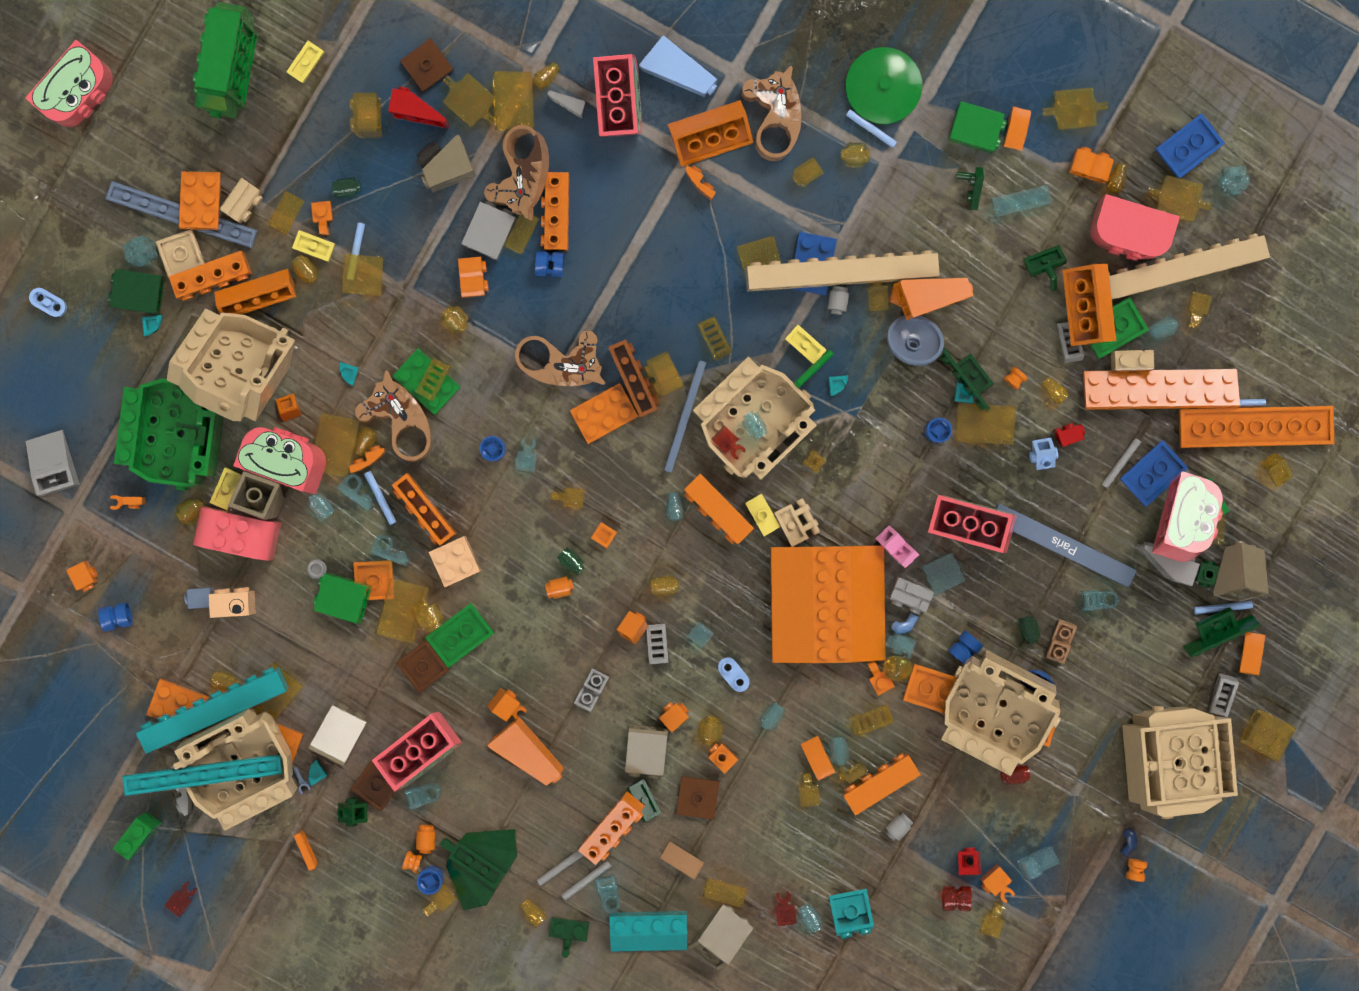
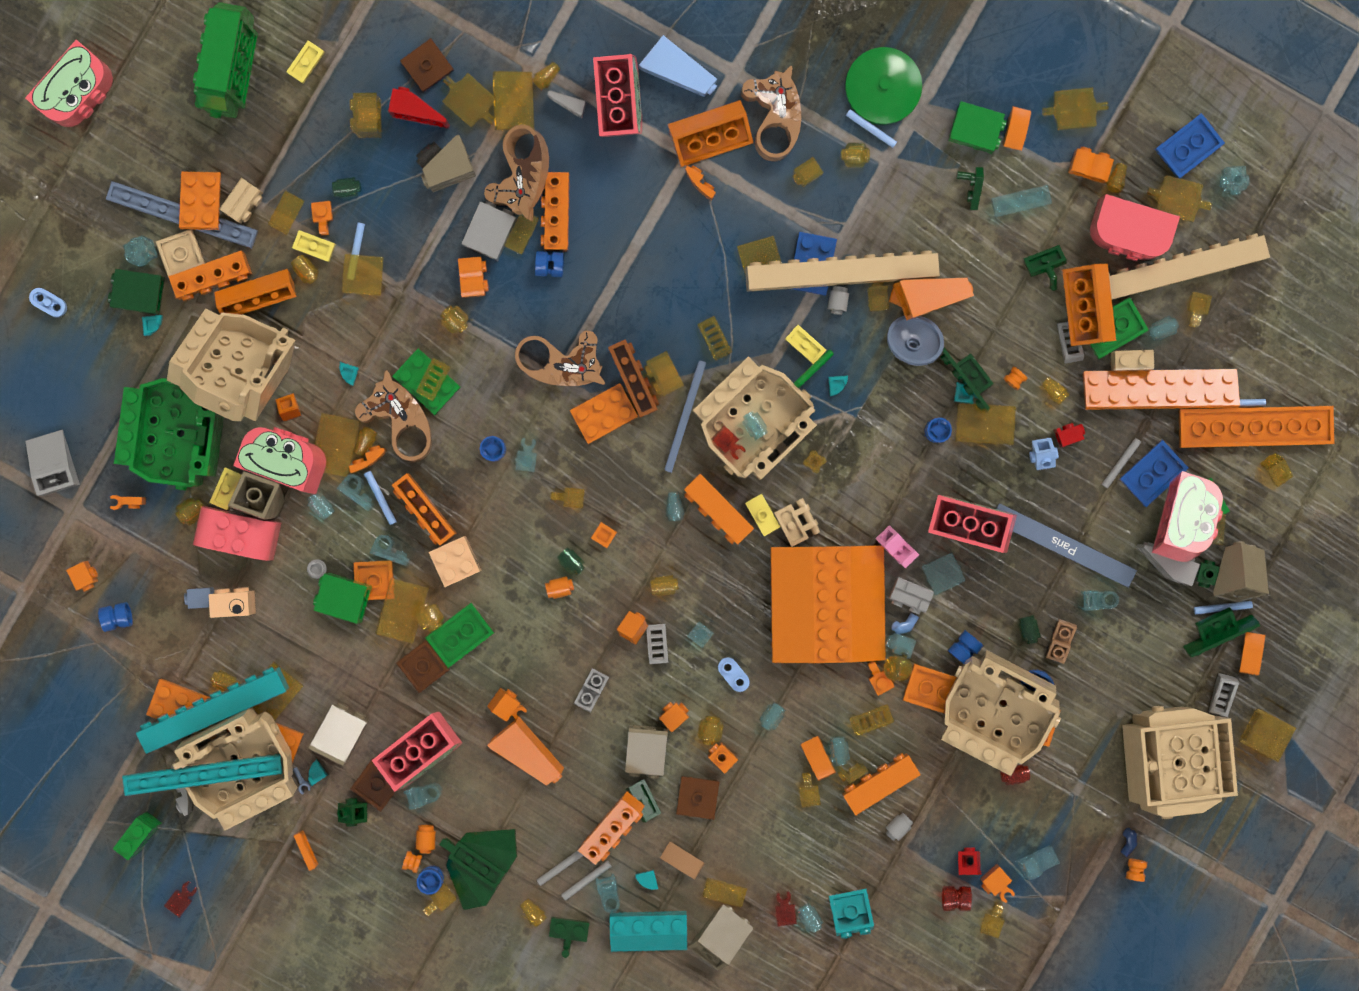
(647, 879): none -> teal tile

